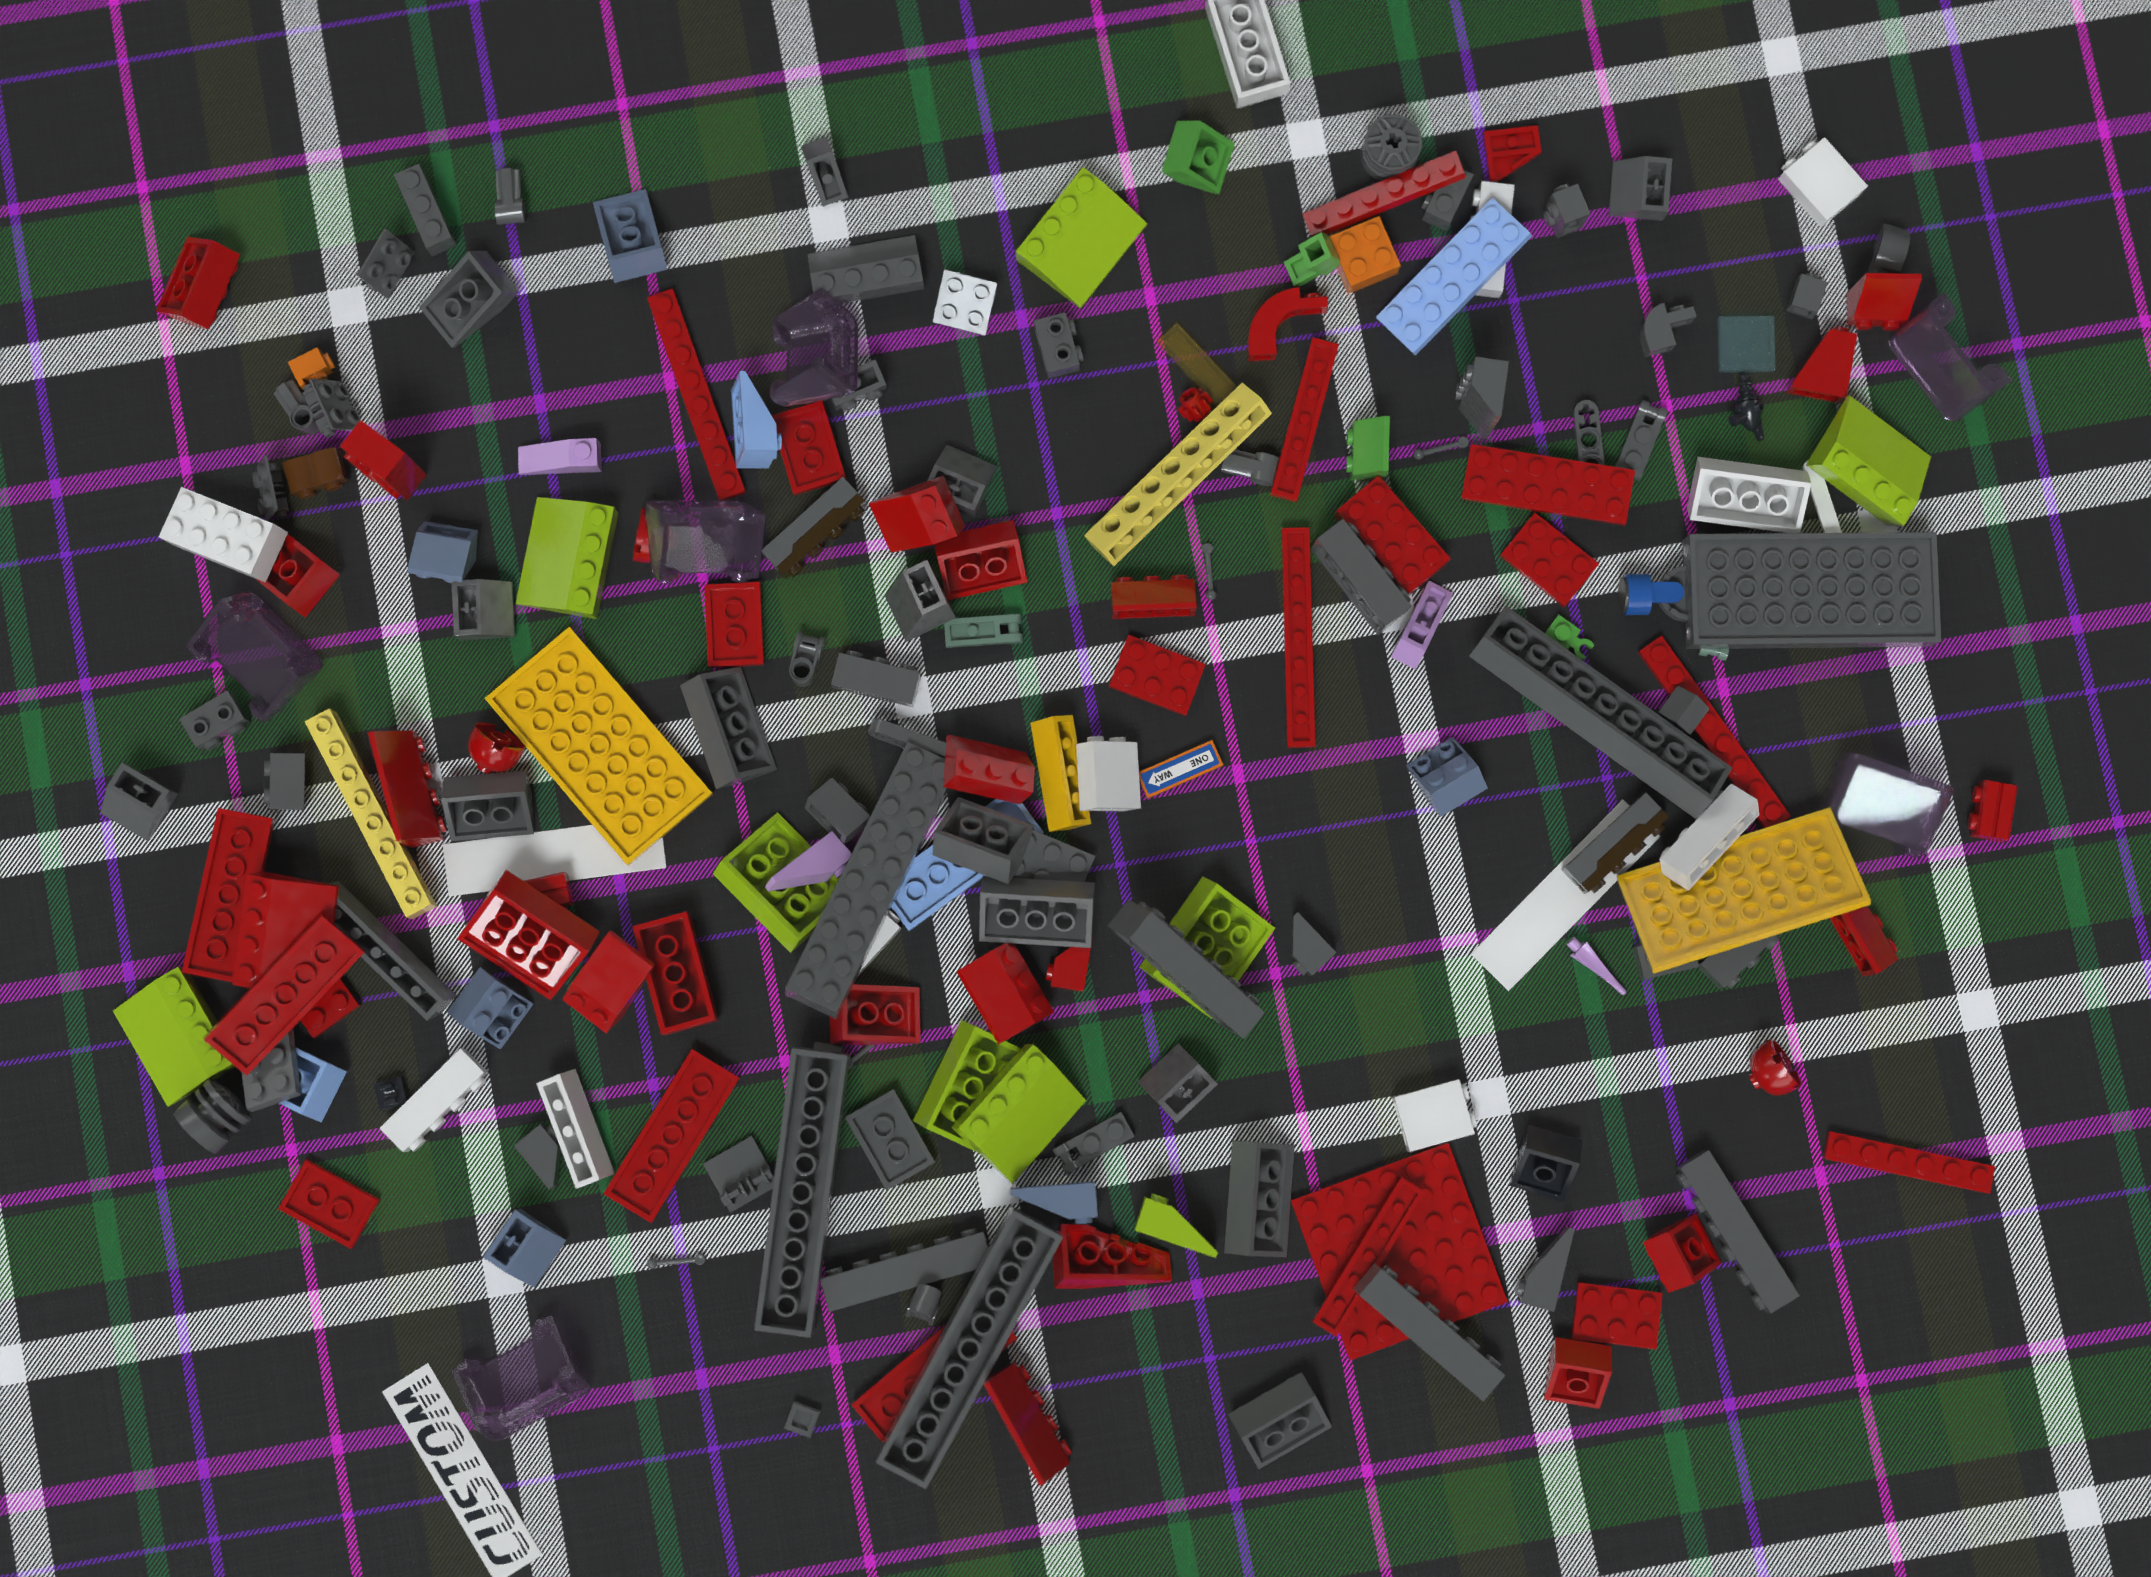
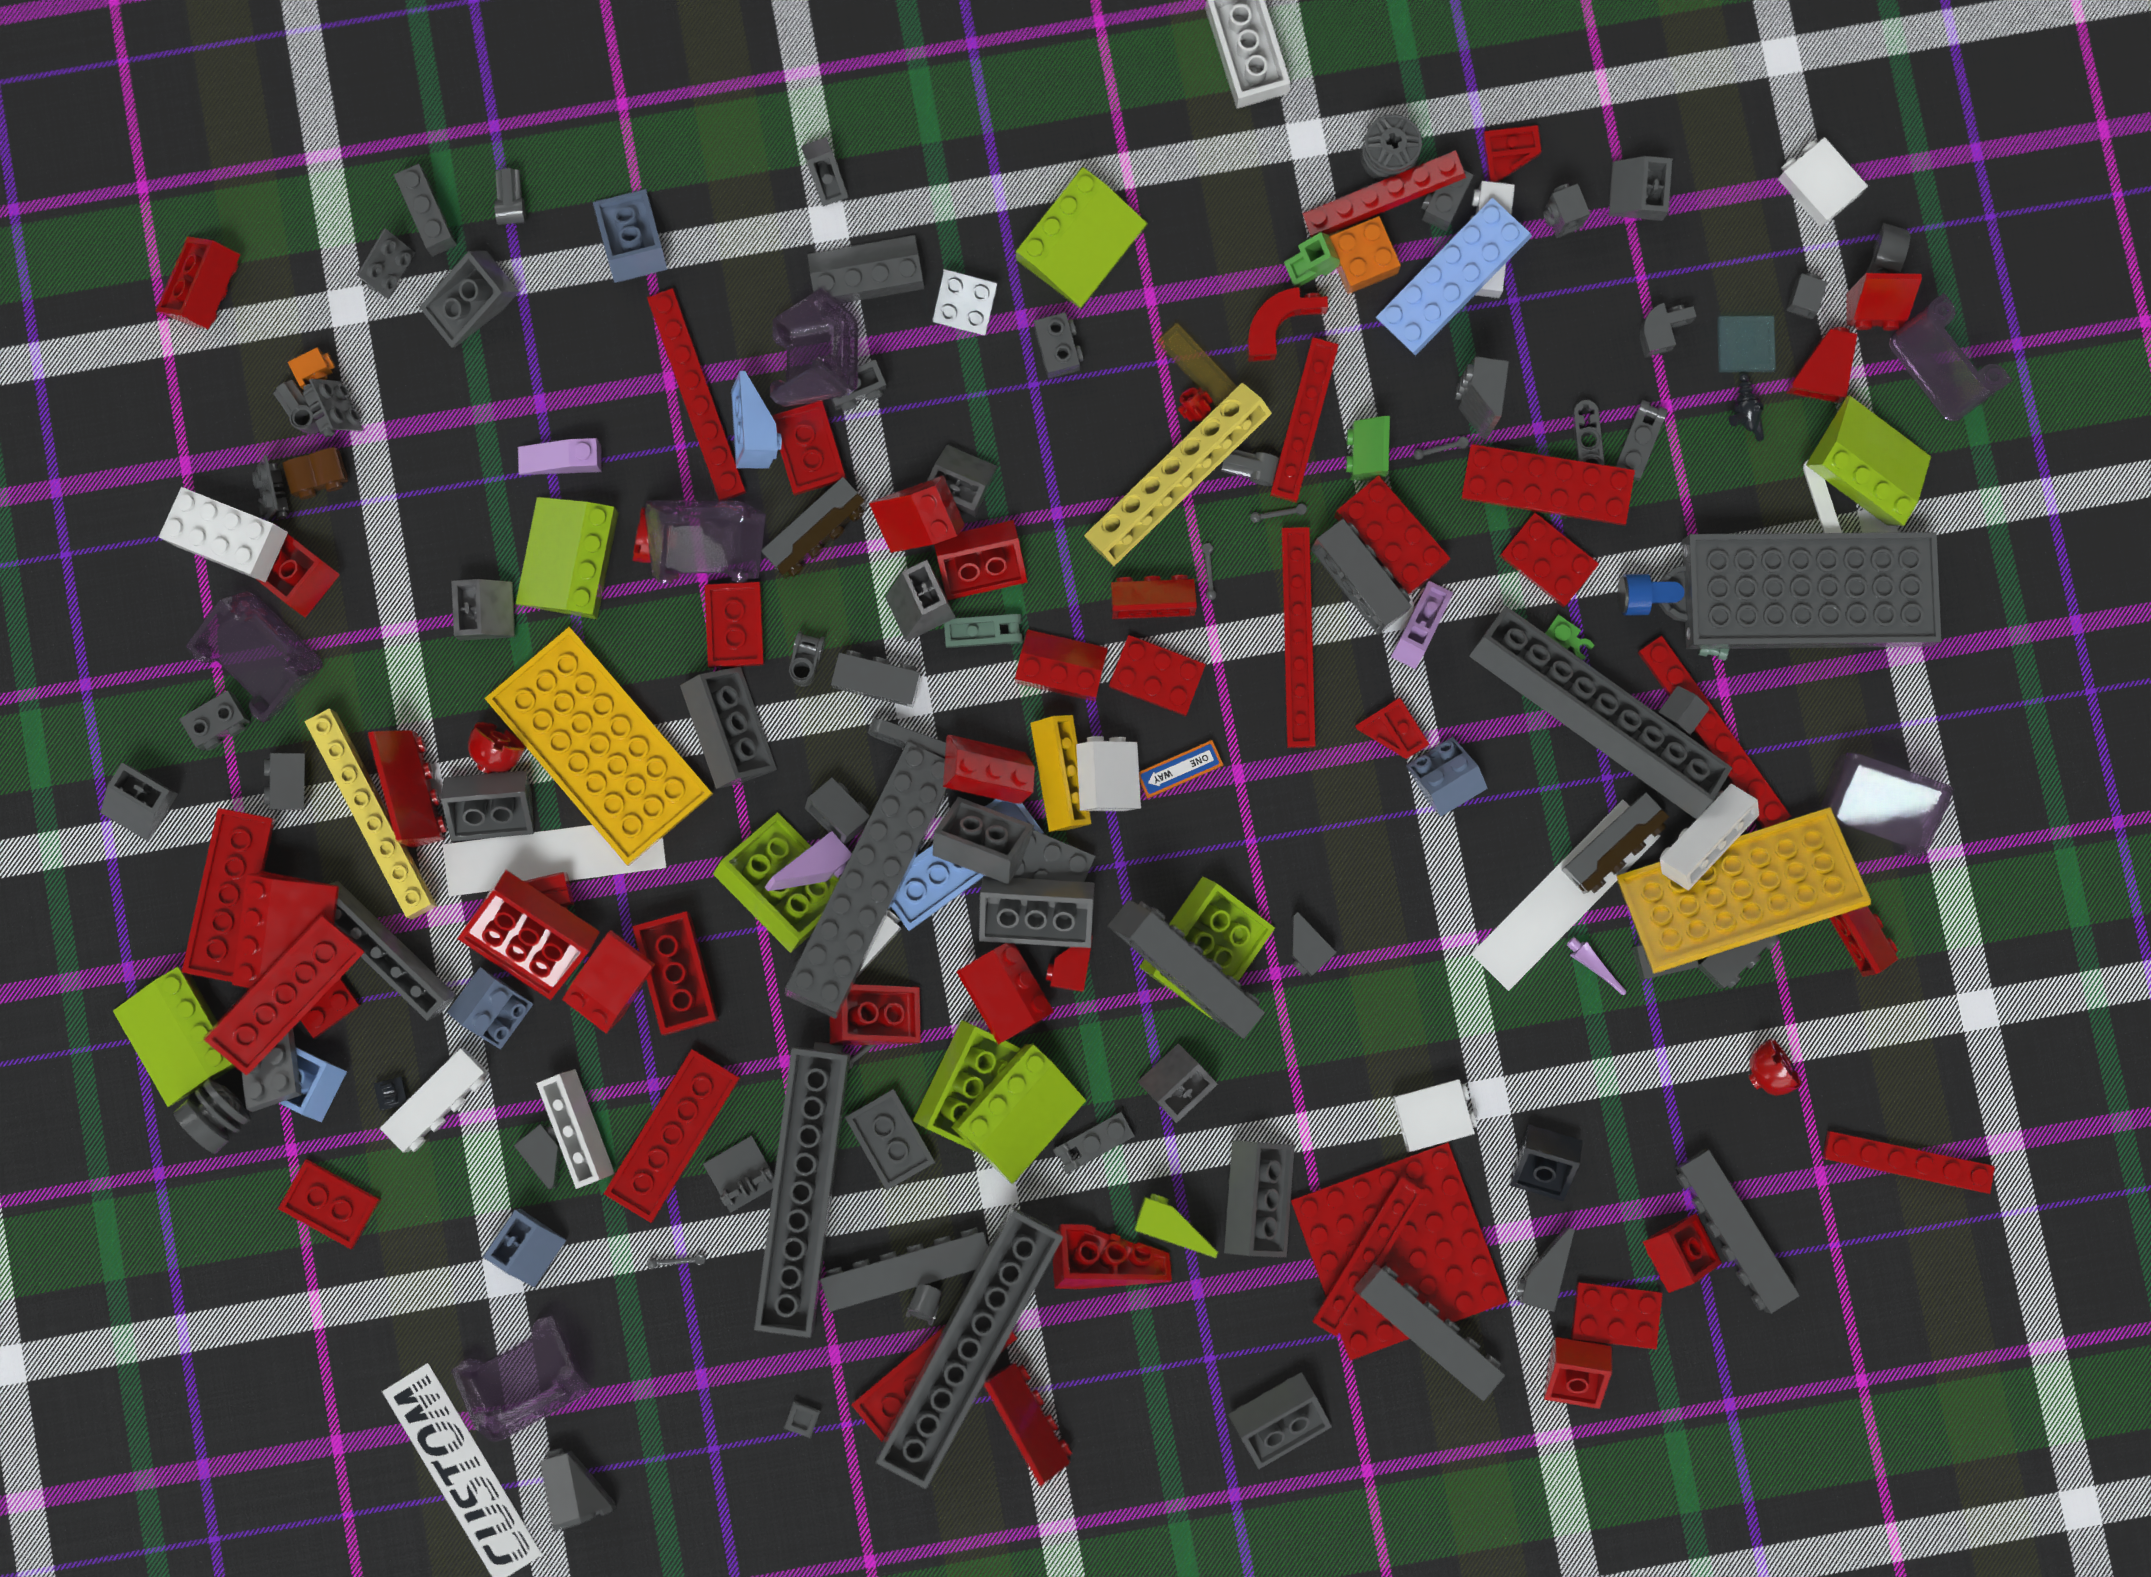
(382, 461): red brick -> none
(443, 552): sand blue slope -> none
(572, 1490): none -> dark grey slope
(1061, 665): none -> red slope
(1068, 1200): sand blue slope -> none
(1198, 156): bright green slope -> none
(1300, 510): none -> dark grey hinge
(1395, 729): none -> red wing
(1748, 495): white brick -> none
(1992, 810): red brick -> none

